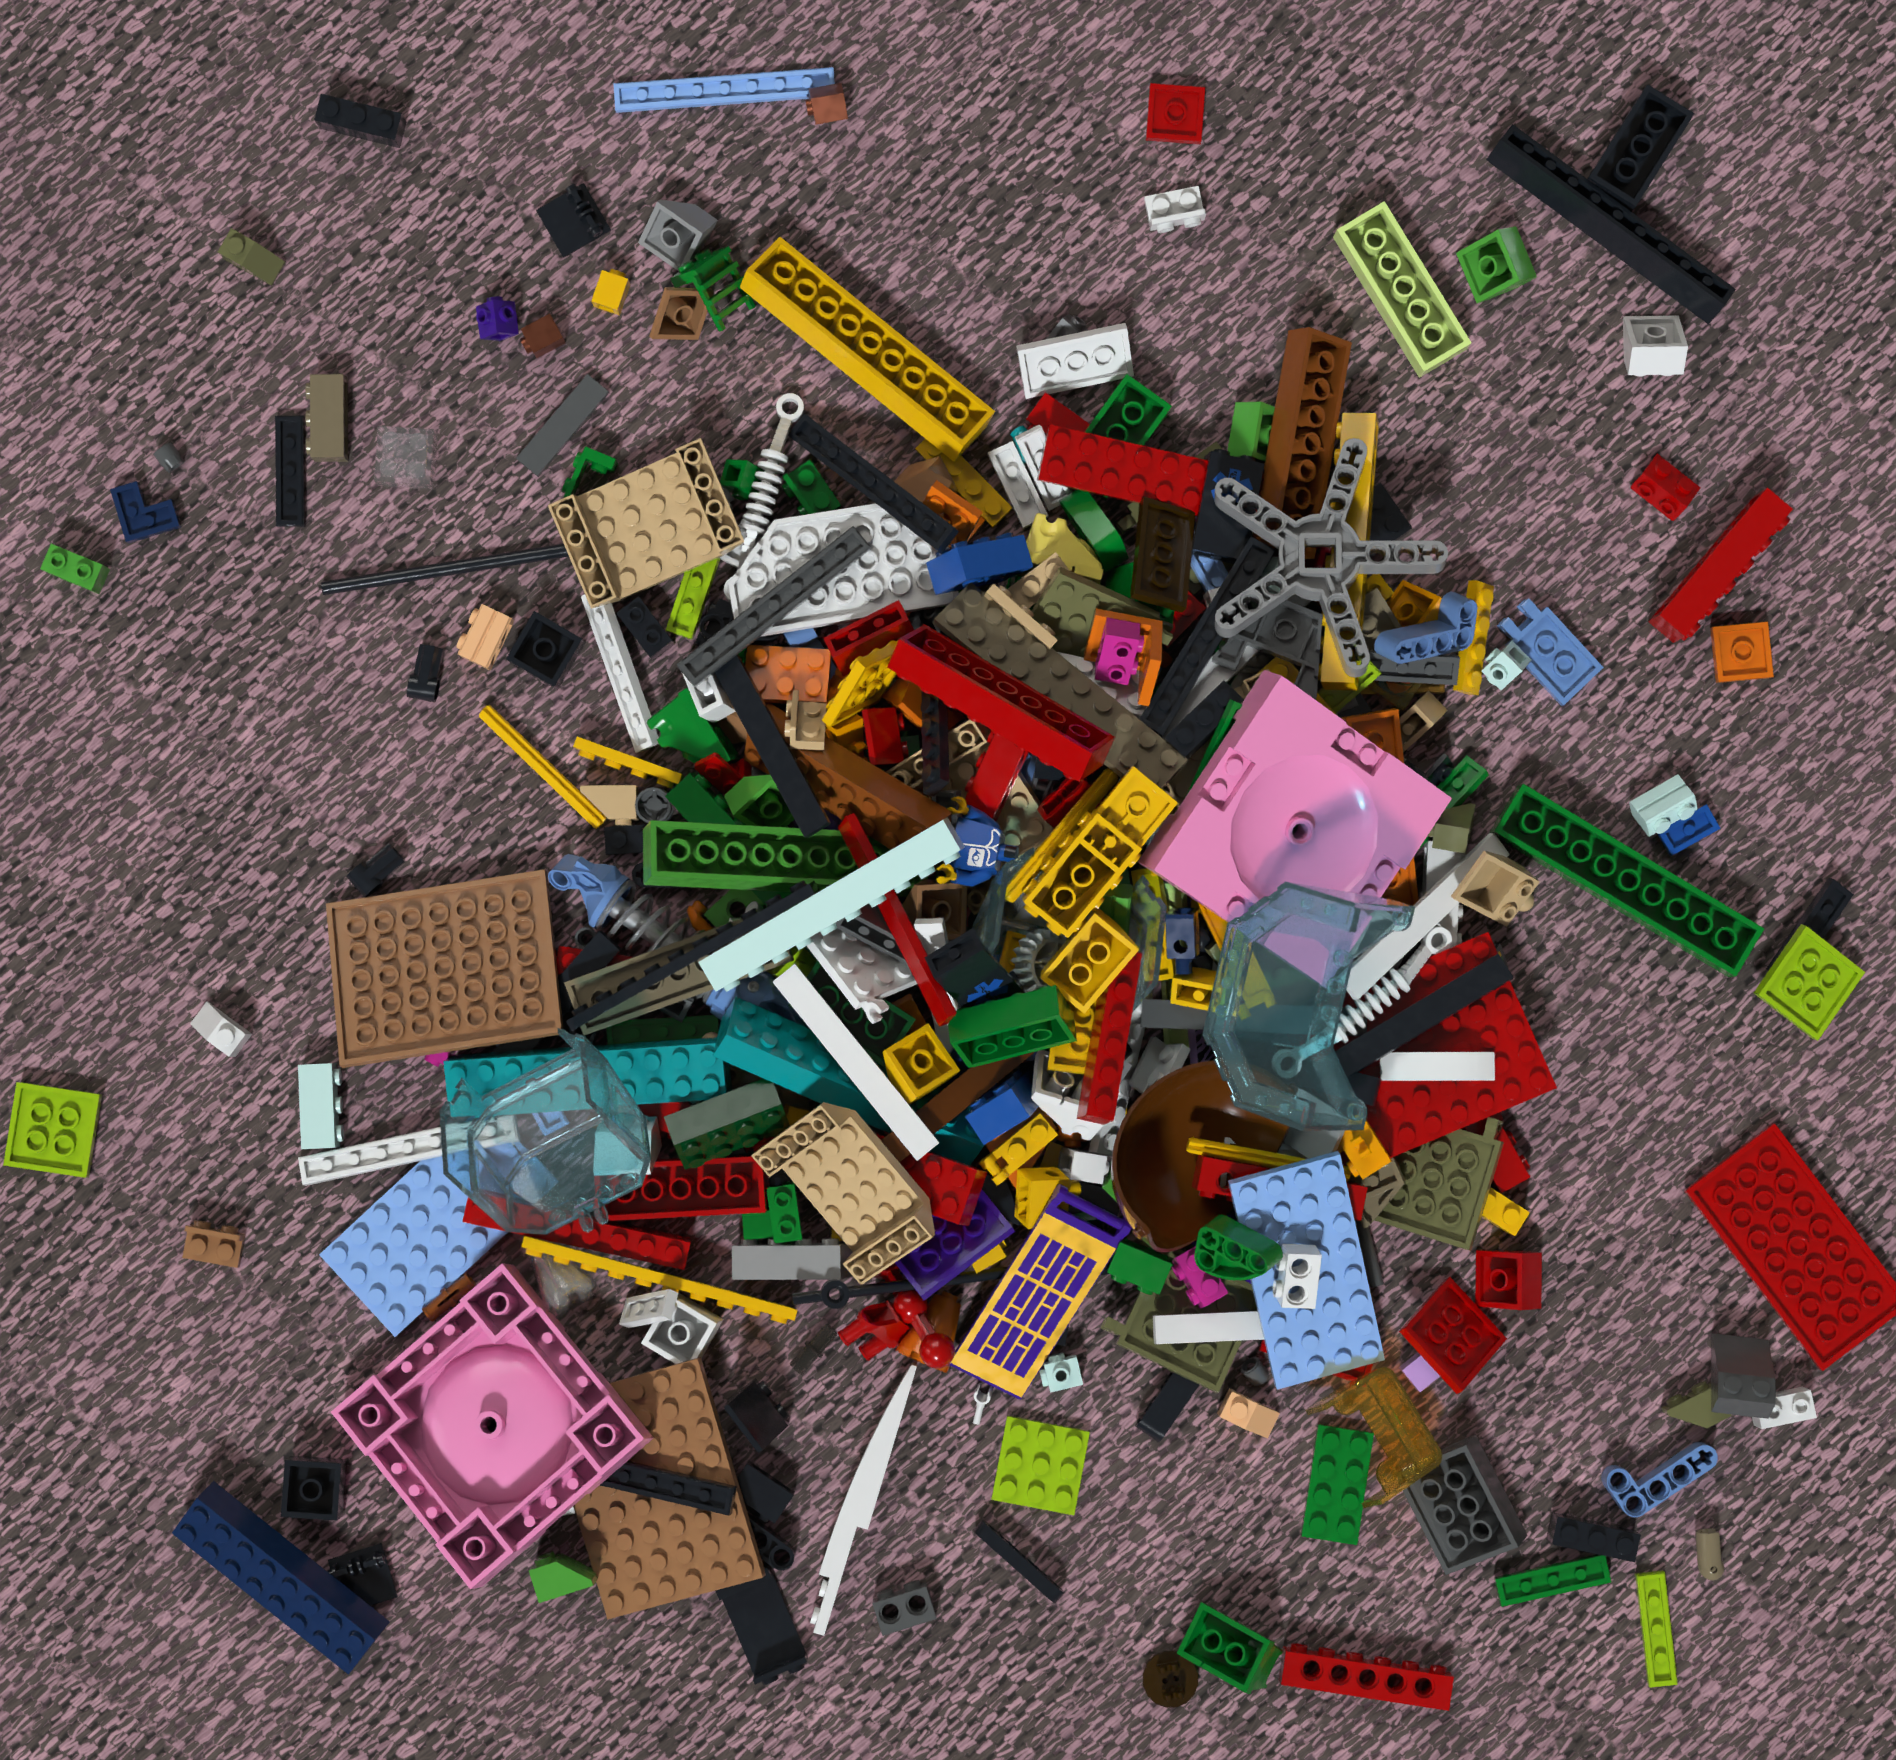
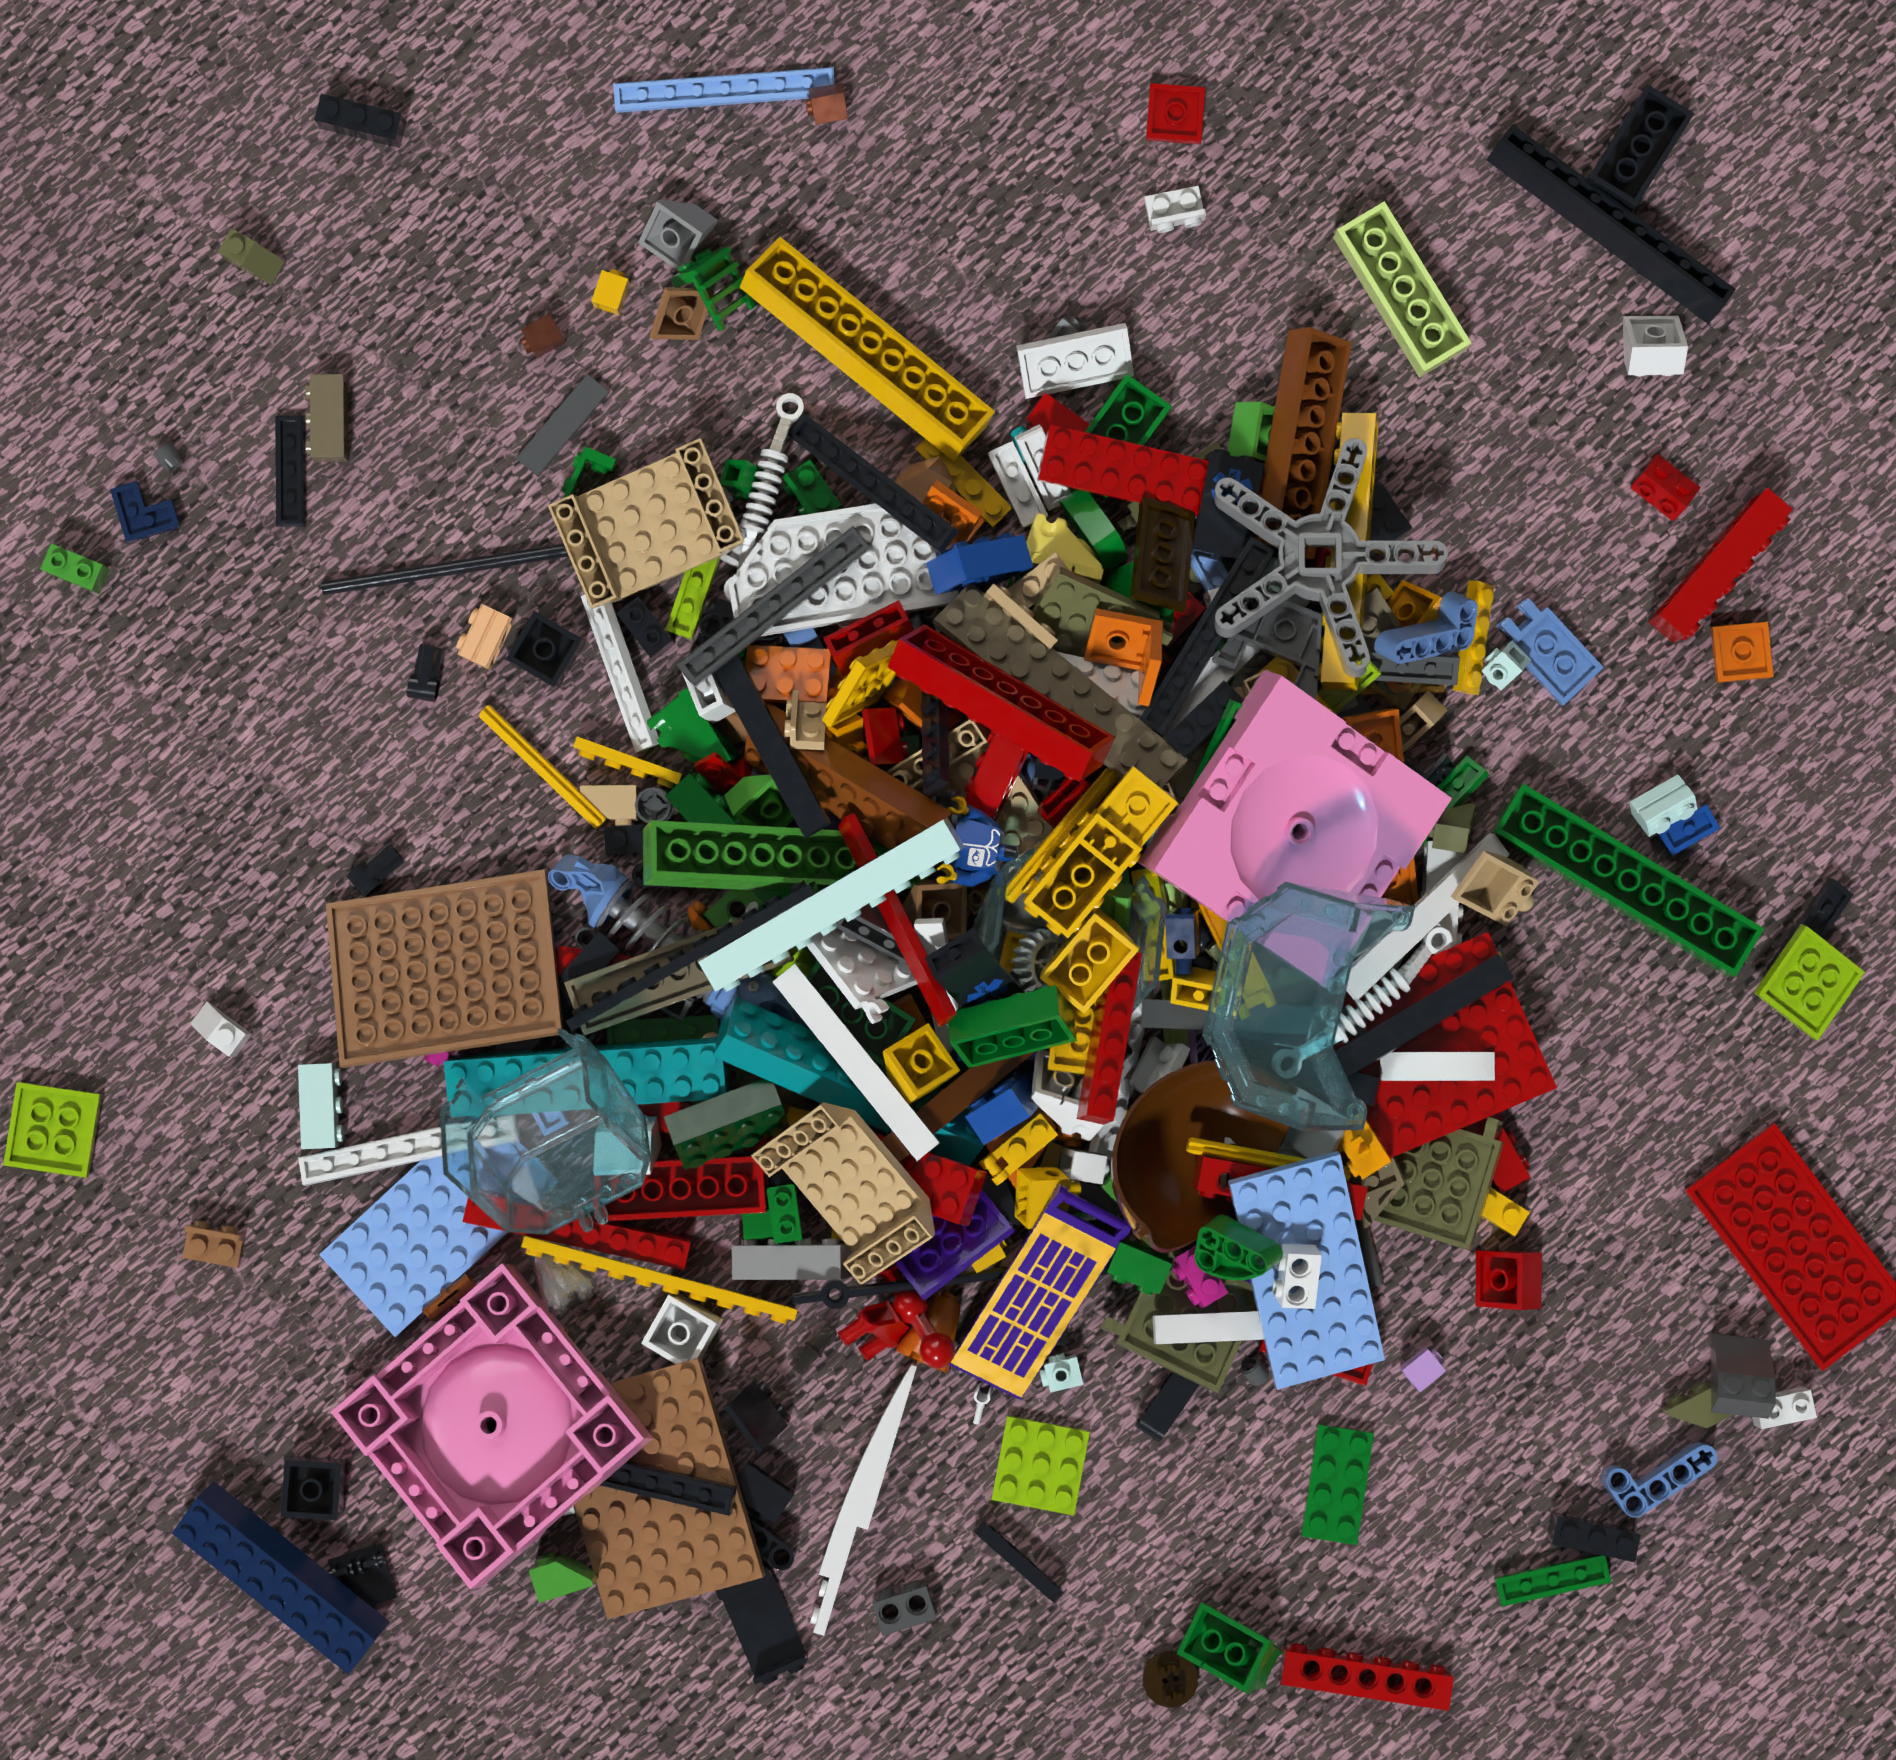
(406, 457): clear brick -> none
(497, 319): dark purple brick -> none
(573, 219): black hinge -> none
(649, 1308): white plate -> none
(1118, 651): dark pink brick -> none
(1248, 1413): light nougat slope -> none
(1396, 1426): clear yellow windscreen -> none
(1453, 1335): red plate -> none
(1465, 1508): dark grey slope -> none
(1496, 264): bright green slope -> none
(1656, 1629): lime tile -> none
(1709, 1554): dark tan piece -> none

